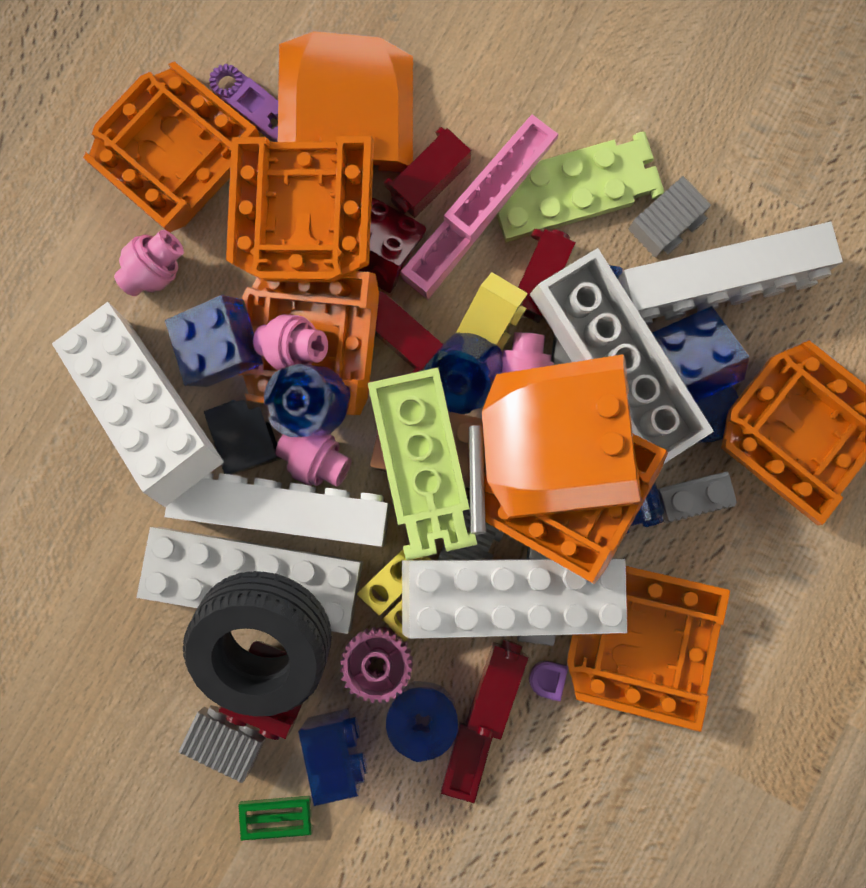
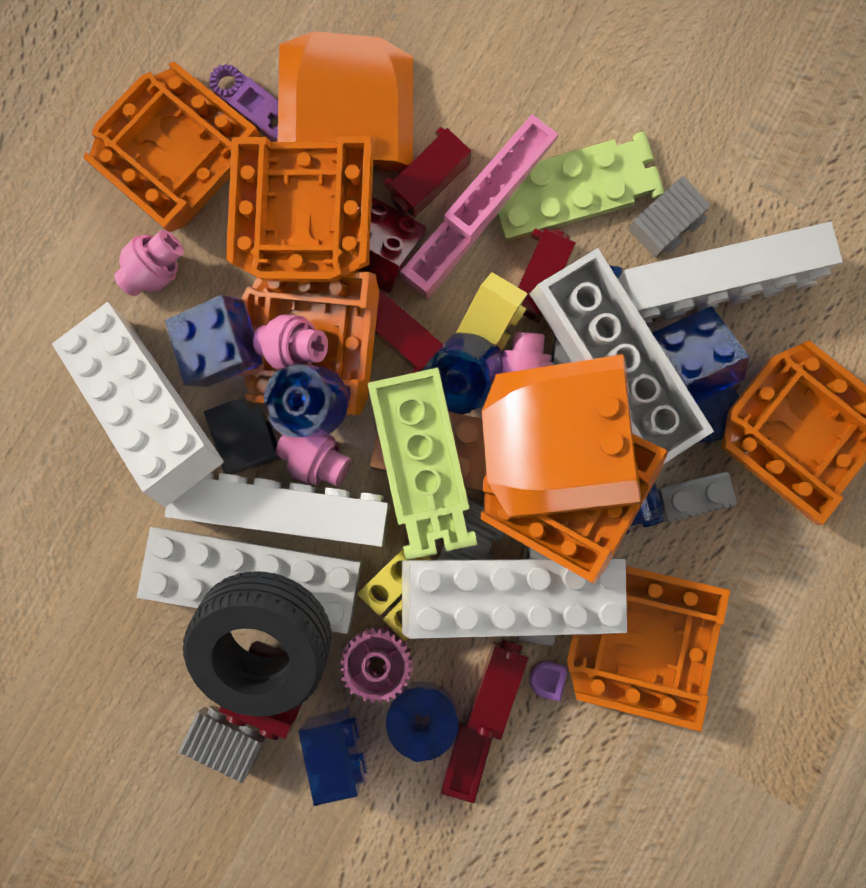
(275, 832): green tile -> none
(477, 485): light grey bar -> none

